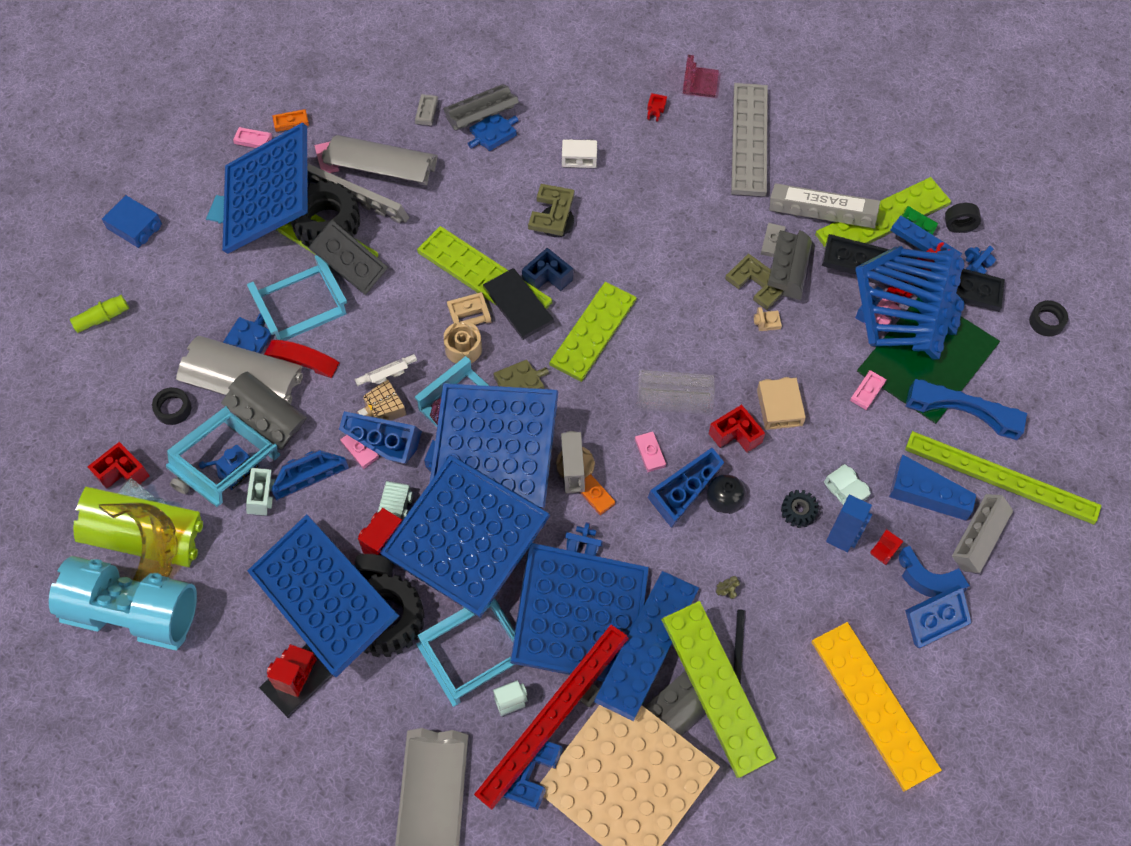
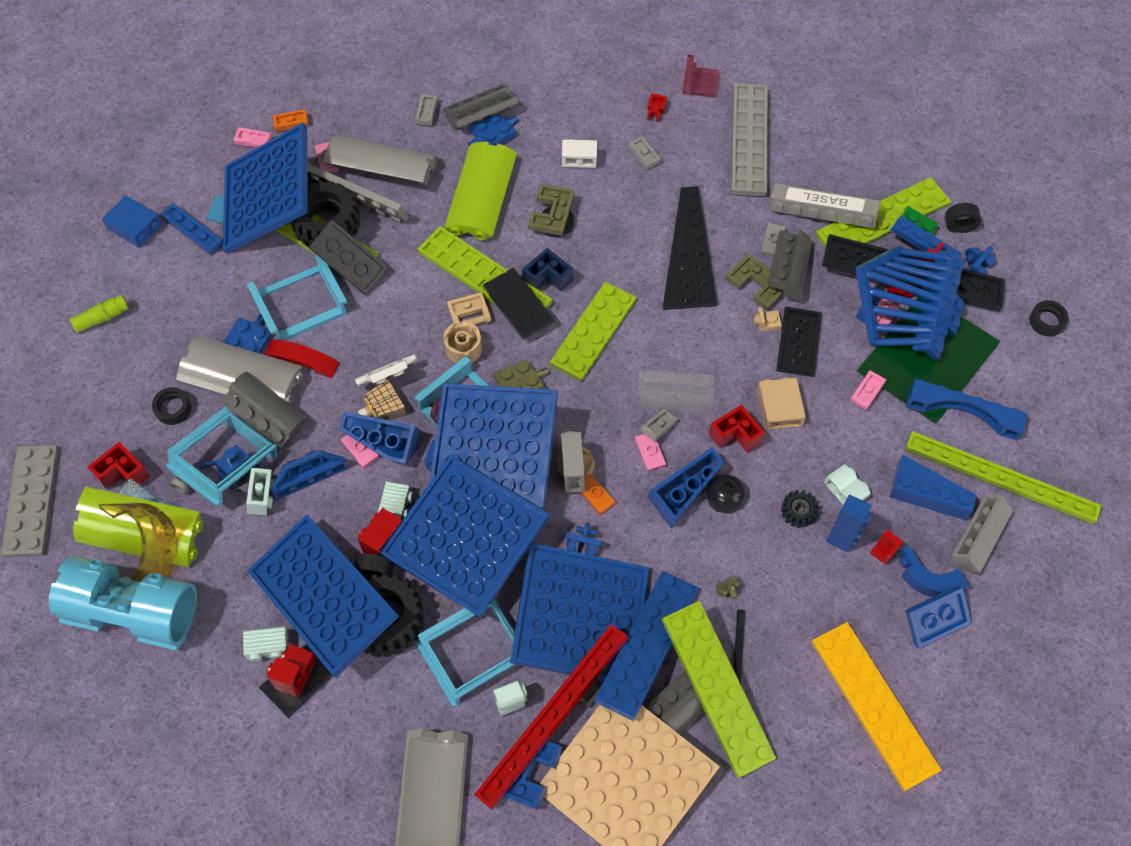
(30, 501): none -> light grey plate
(191, 228): none -> blue plate
(265, 643): none -> light aqua brick
(480, 190): none -> lime cylinder
(644, 152): none -> light grey plate
(659, 424): none -> light grey plate
(689, 270): none -> black wing
(798, 341): none -> black tile

